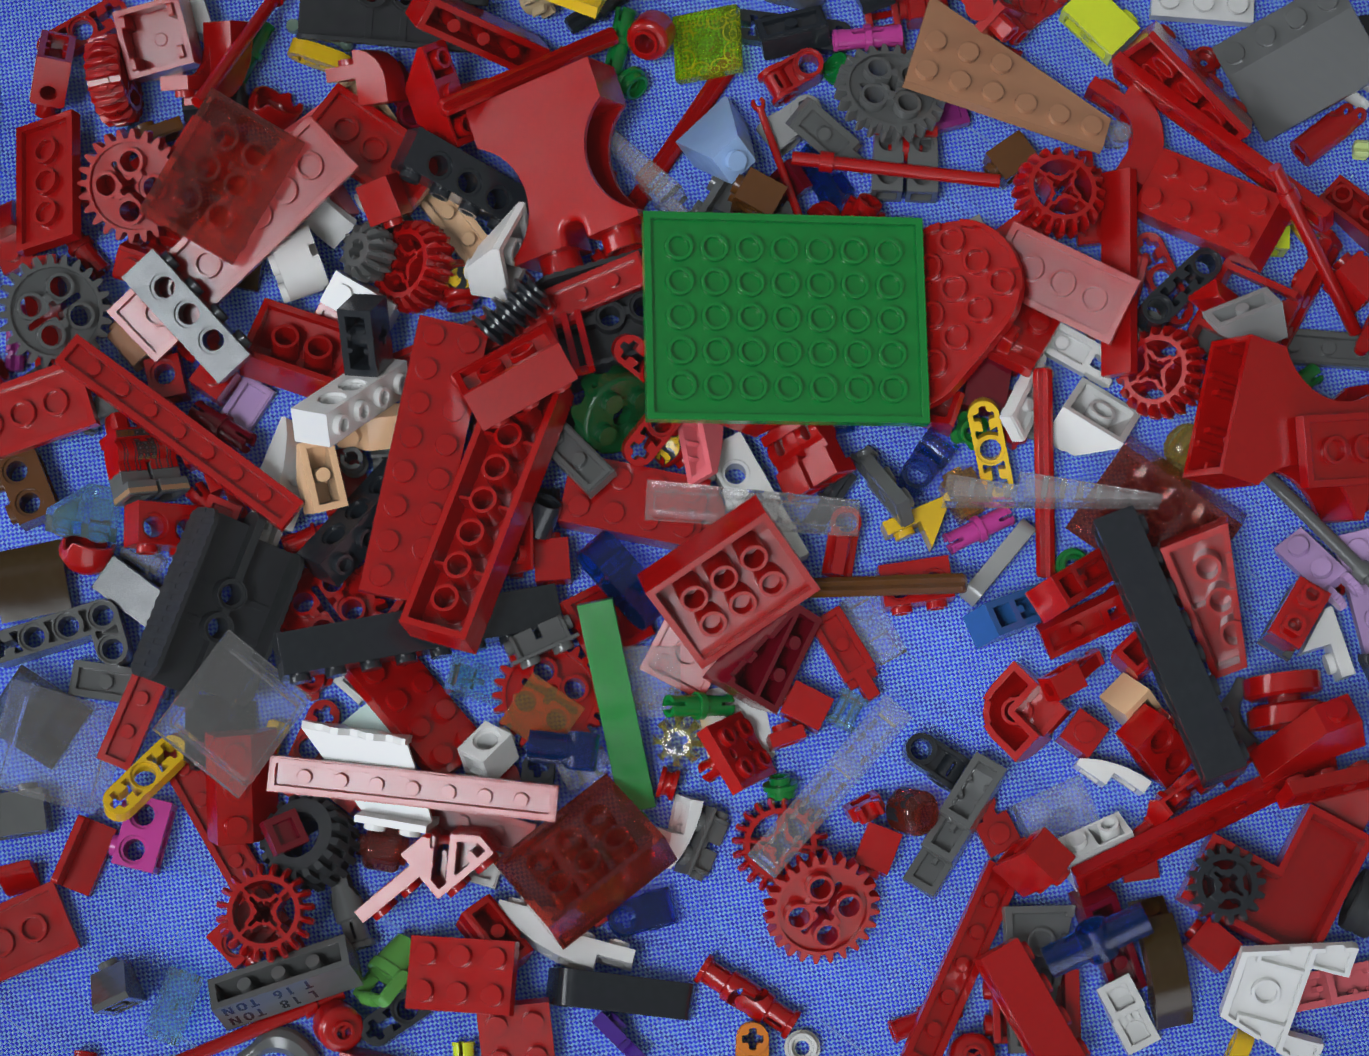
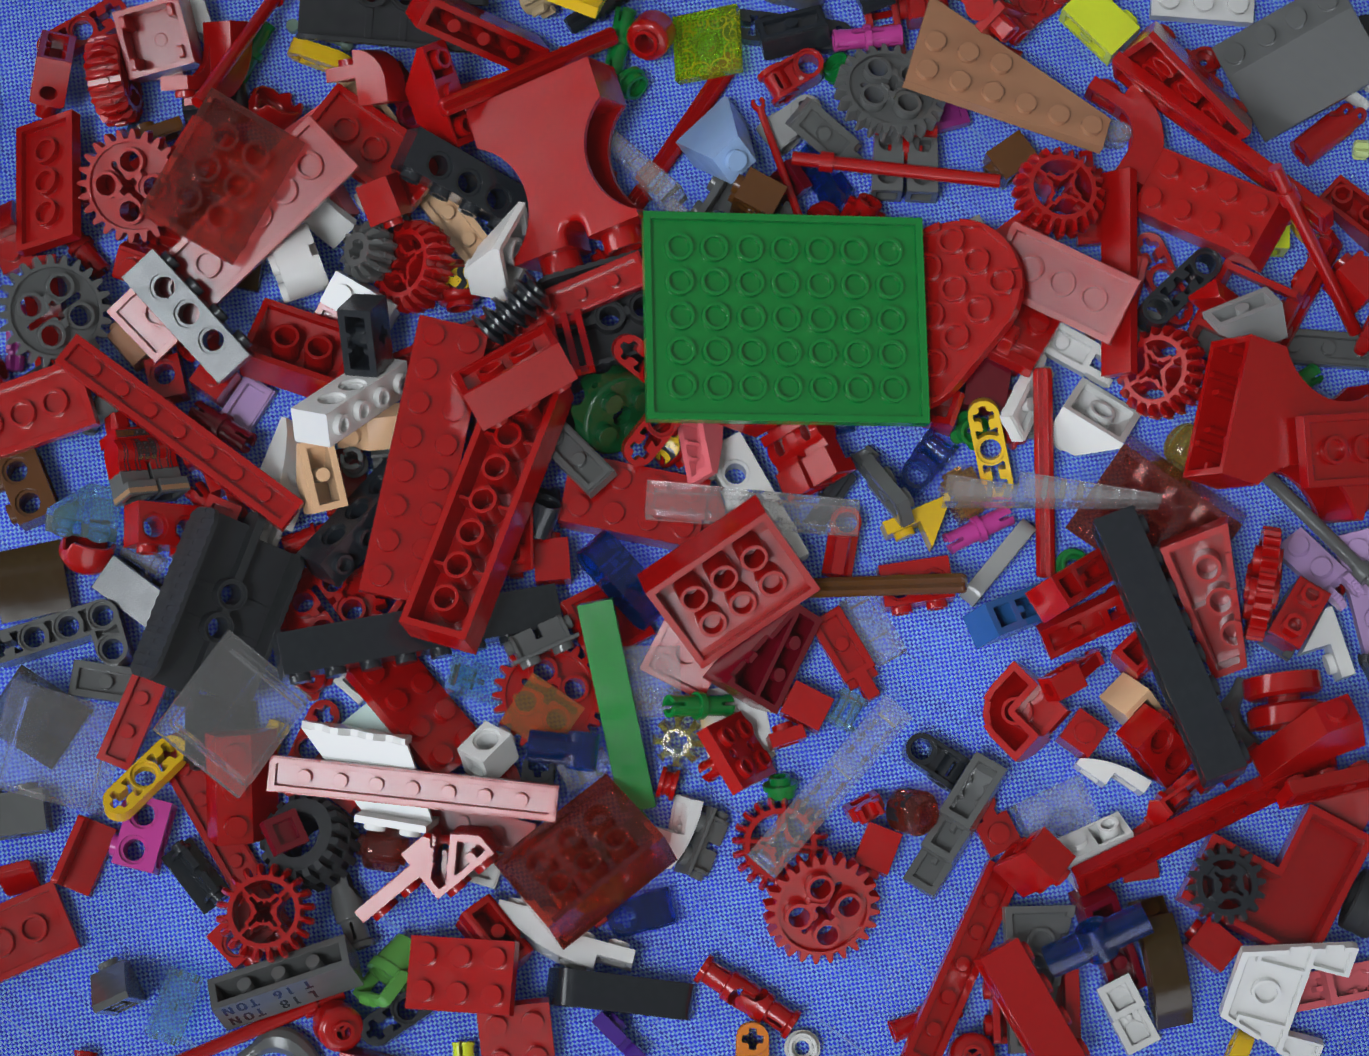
(195, 874): none -> black hinge
(1262, 583): none -> red gear

